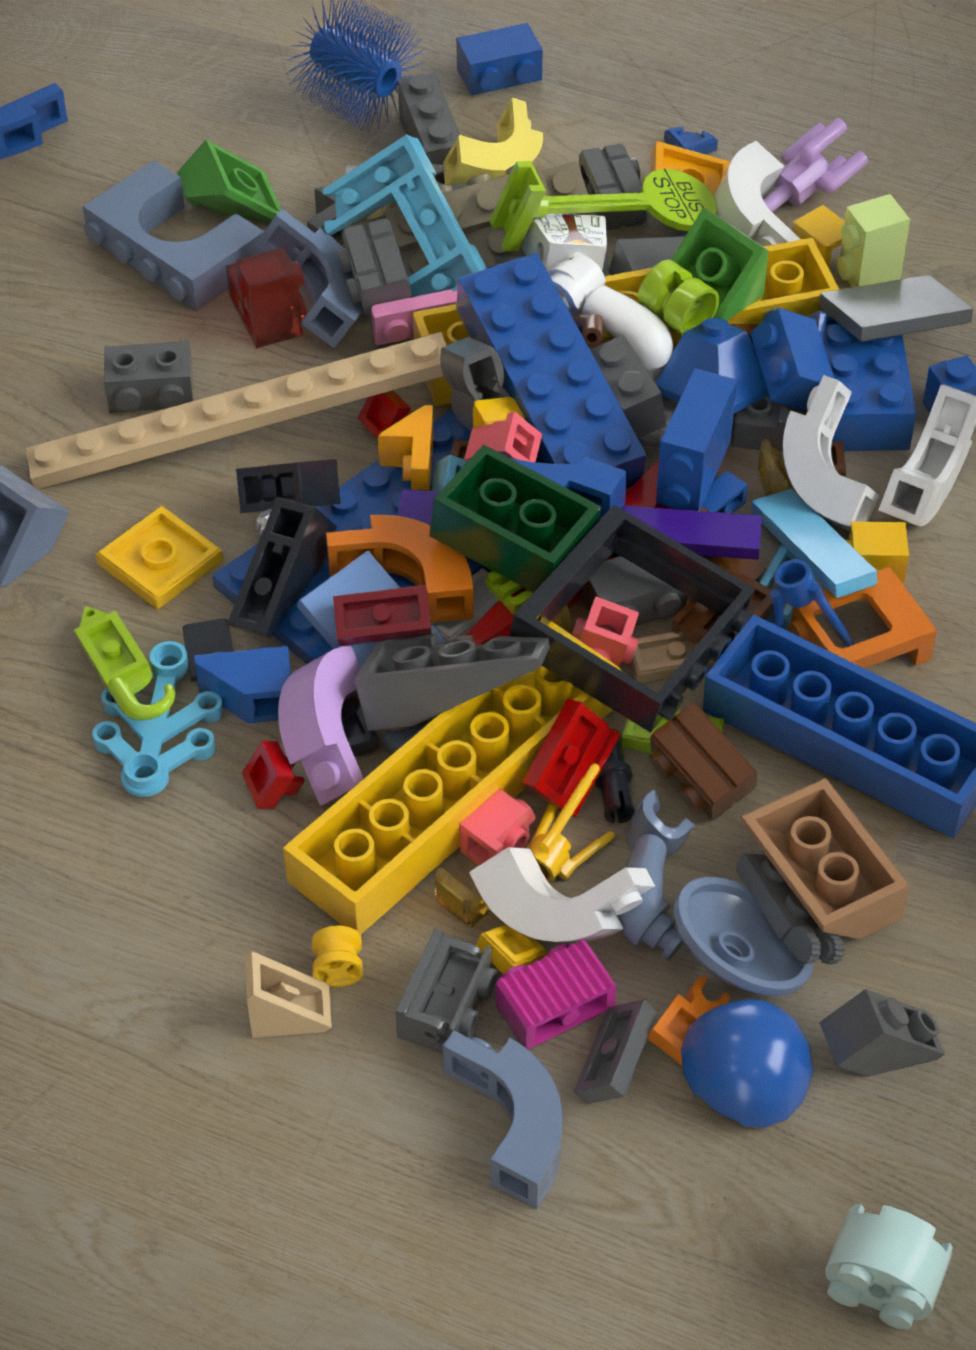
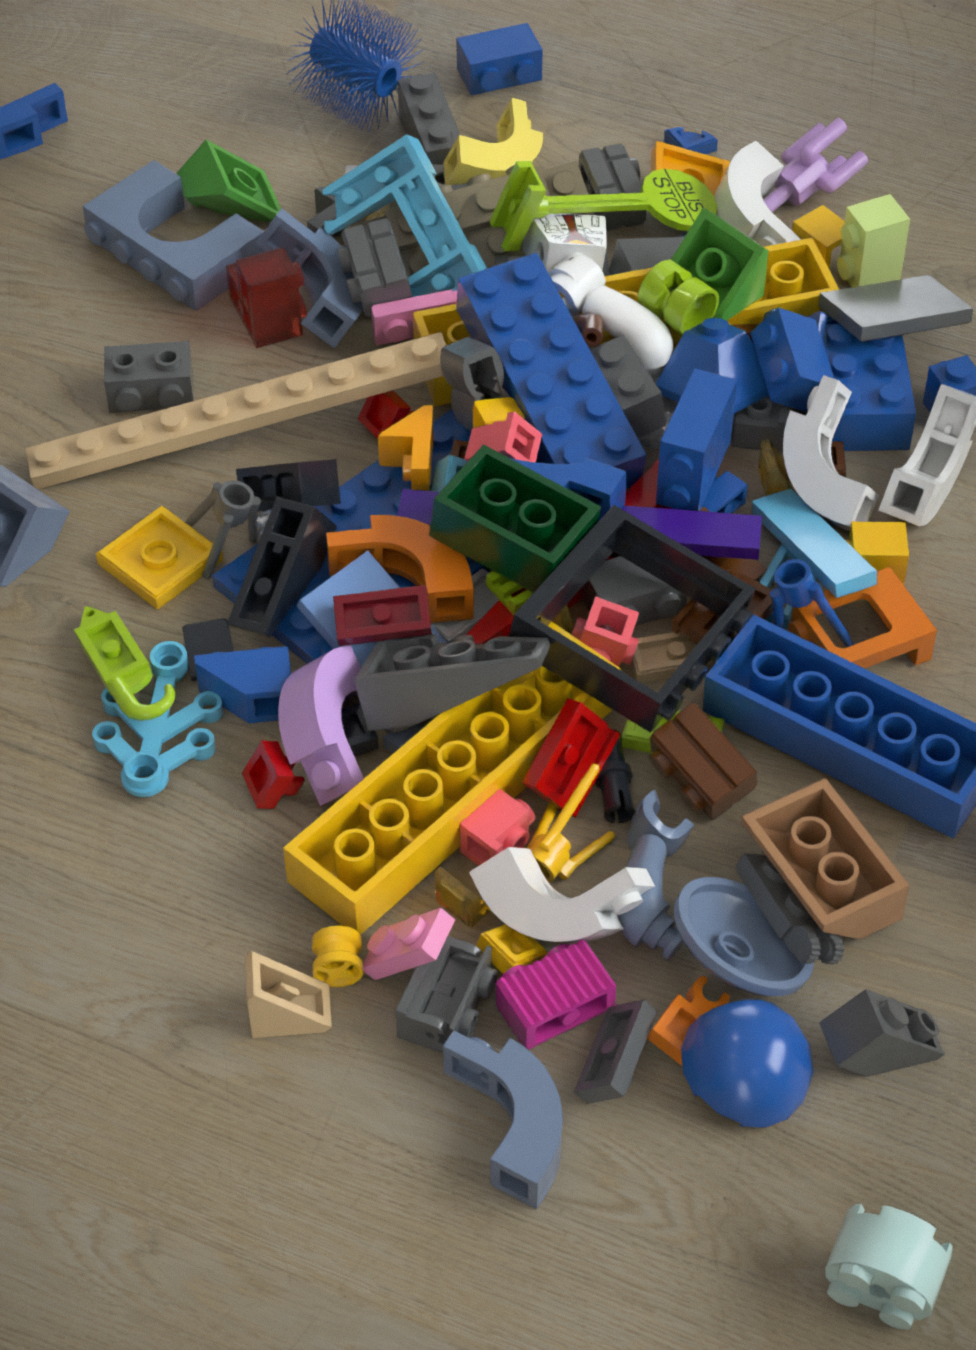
(232, 506): none -> dark grey plant
(407, 943): none -> bright pink plate

